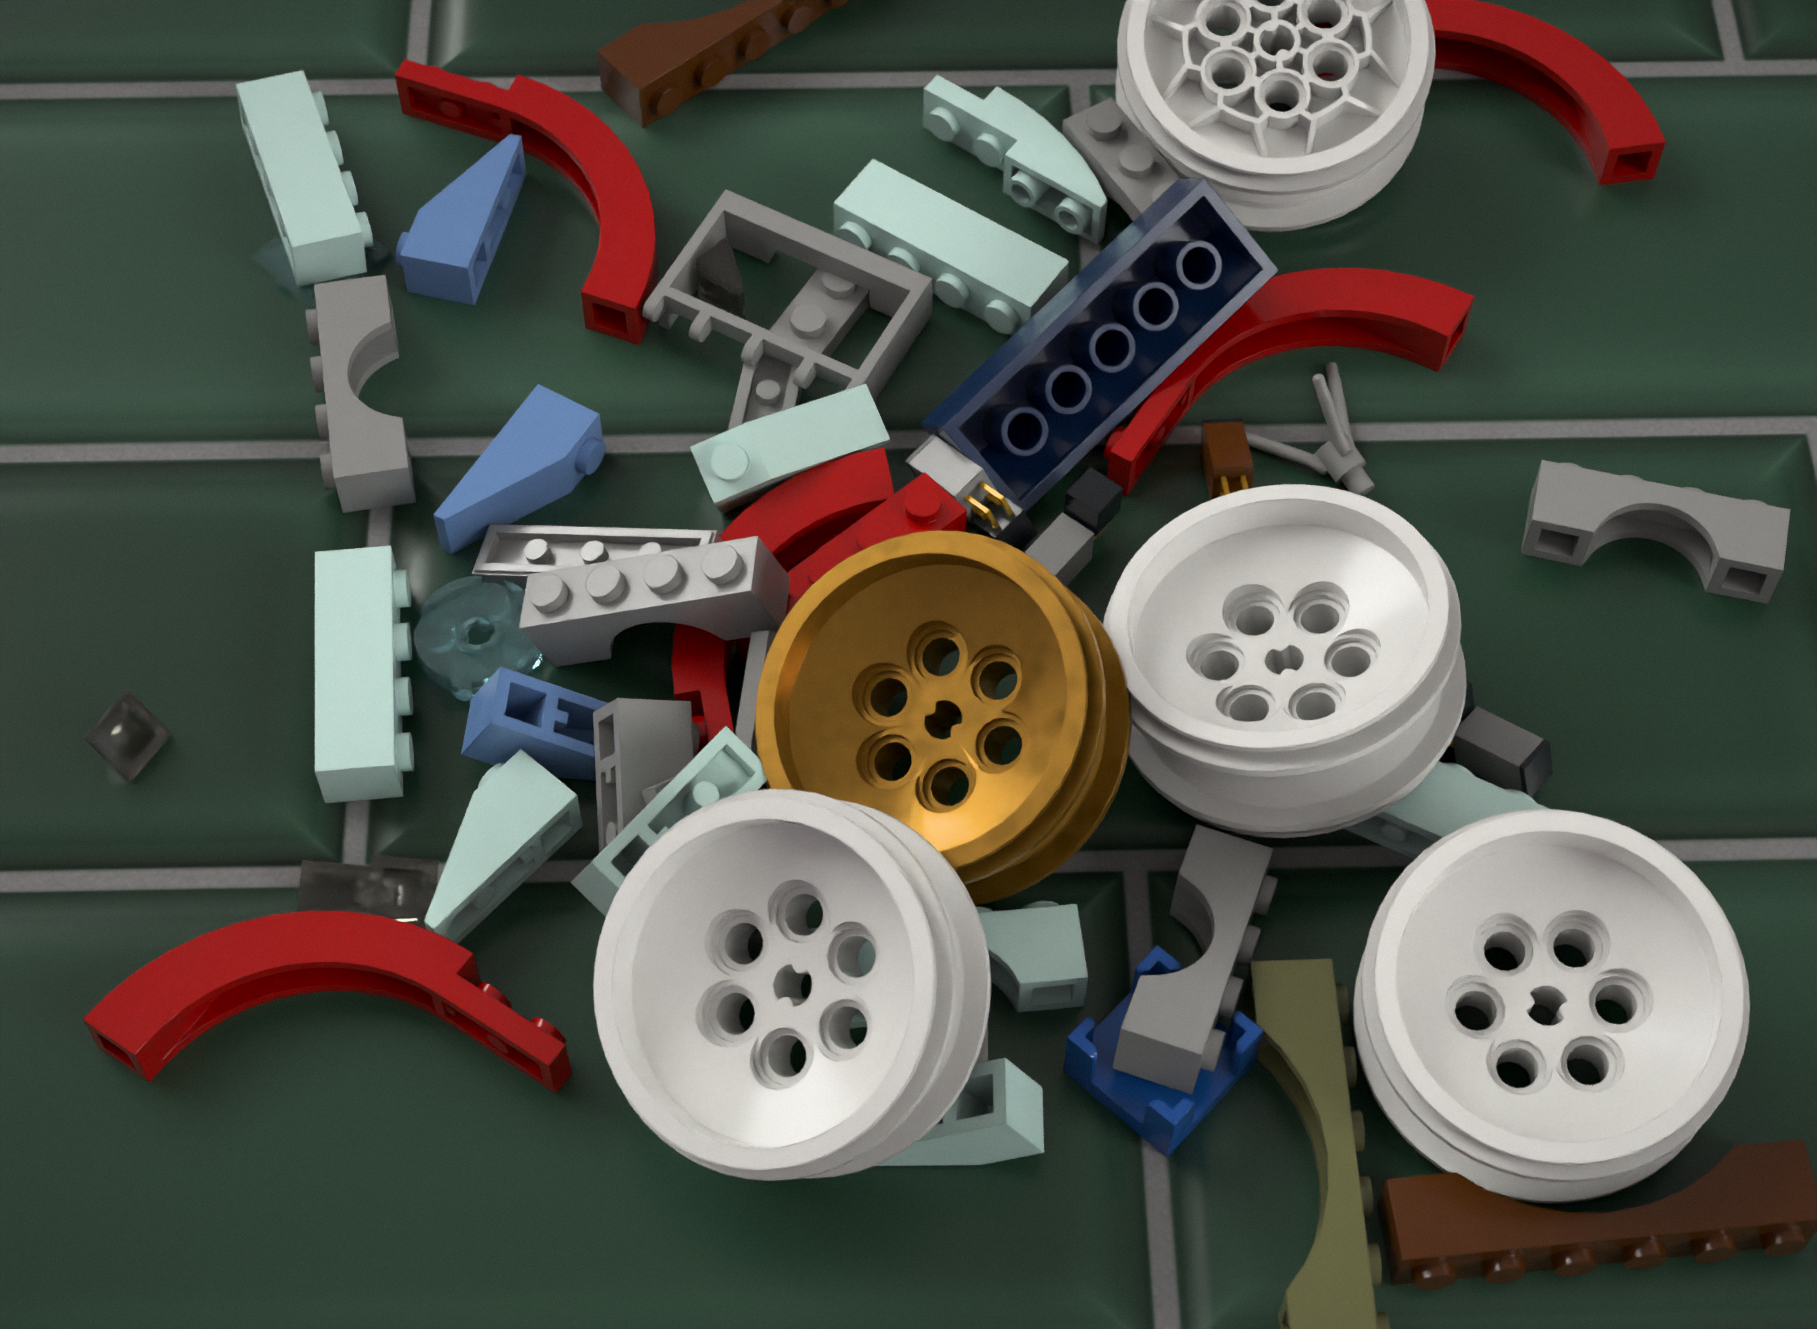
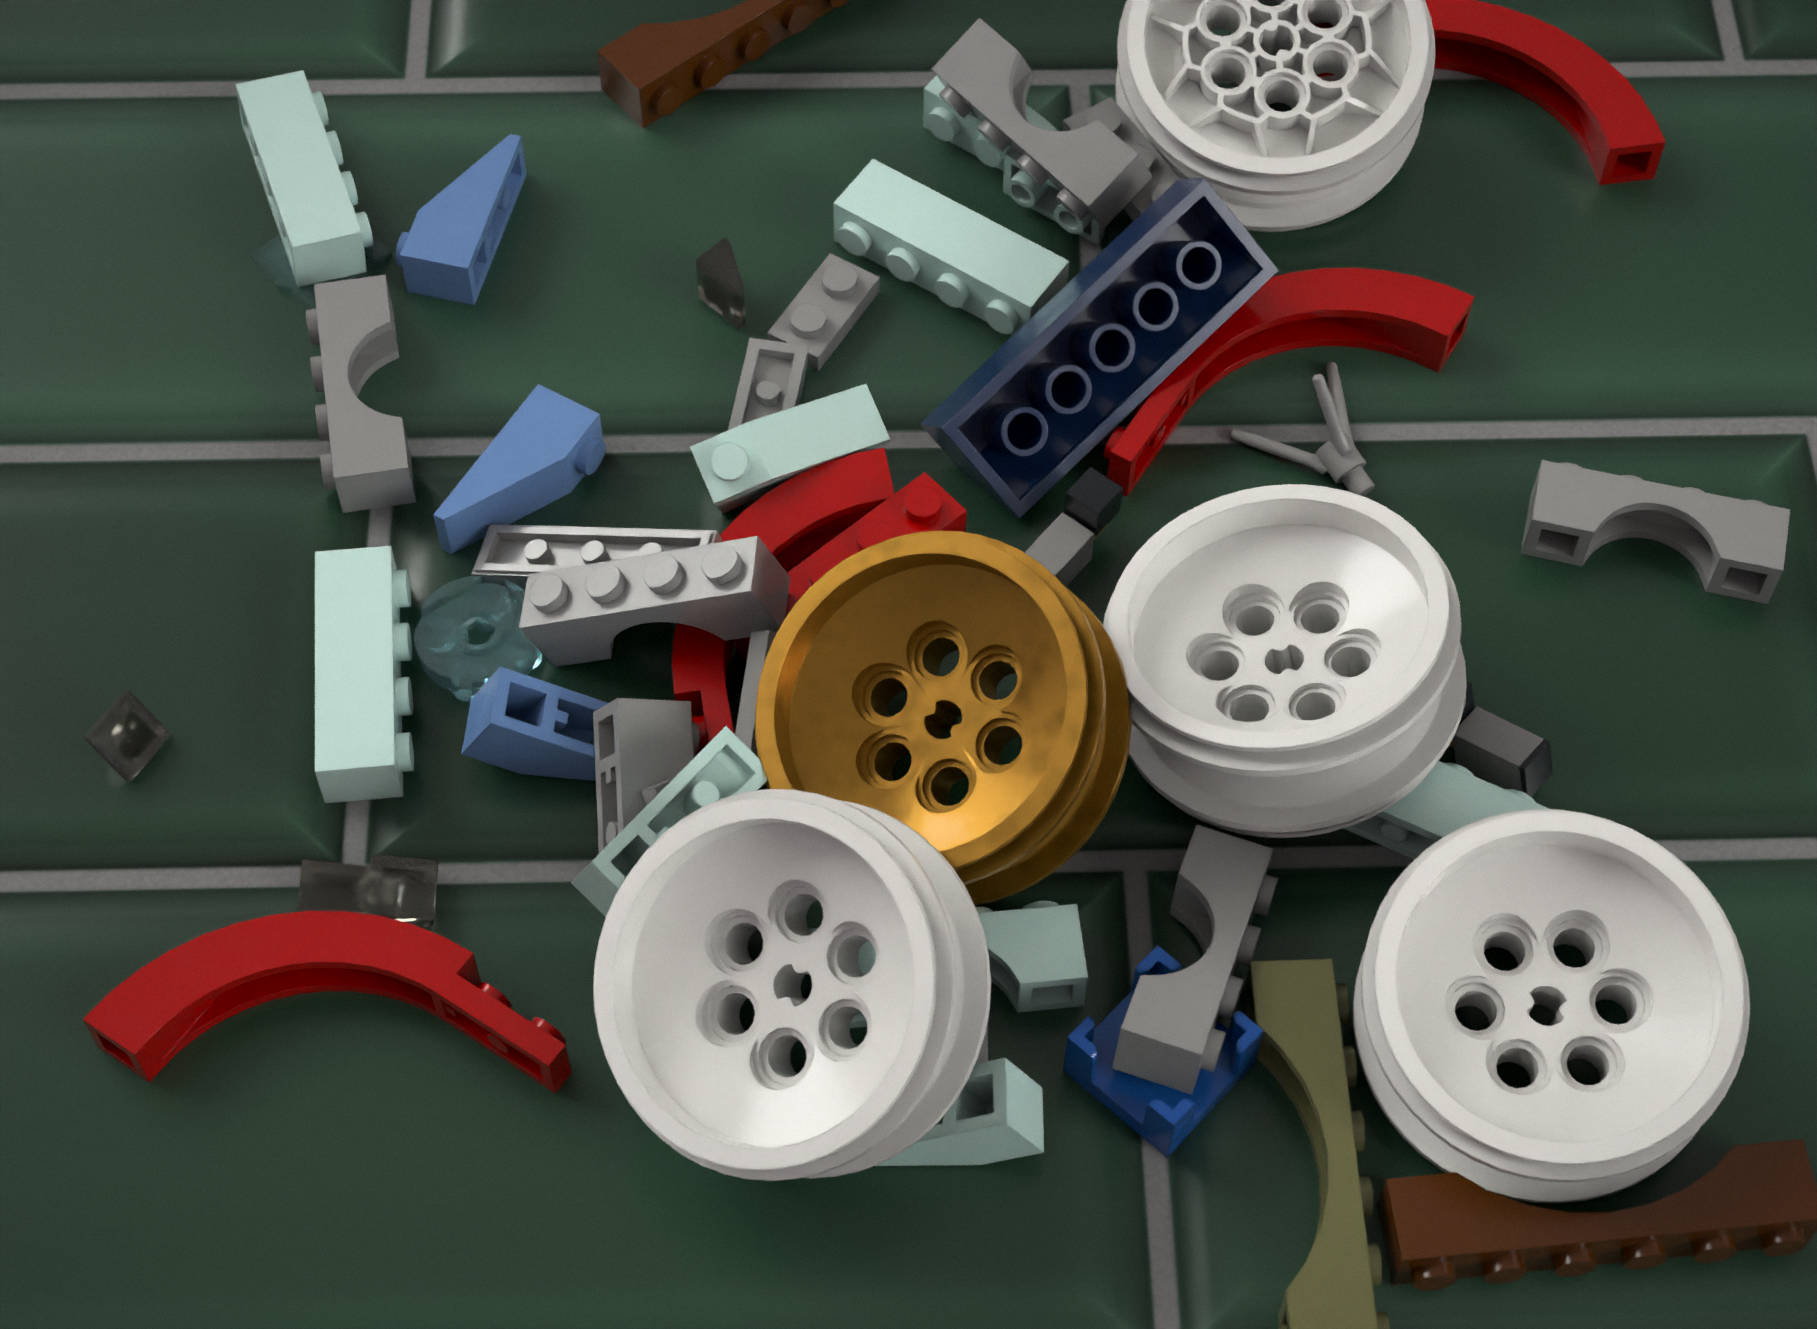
(506, 835): light aqua slope -> none
(579, 149): red arch -> none
(760, 233): light grey hinge -> none
(971, 487): piece -> none
(1087, 164): none -> light grey arch
(1225, 457): reddish brown piece -> none

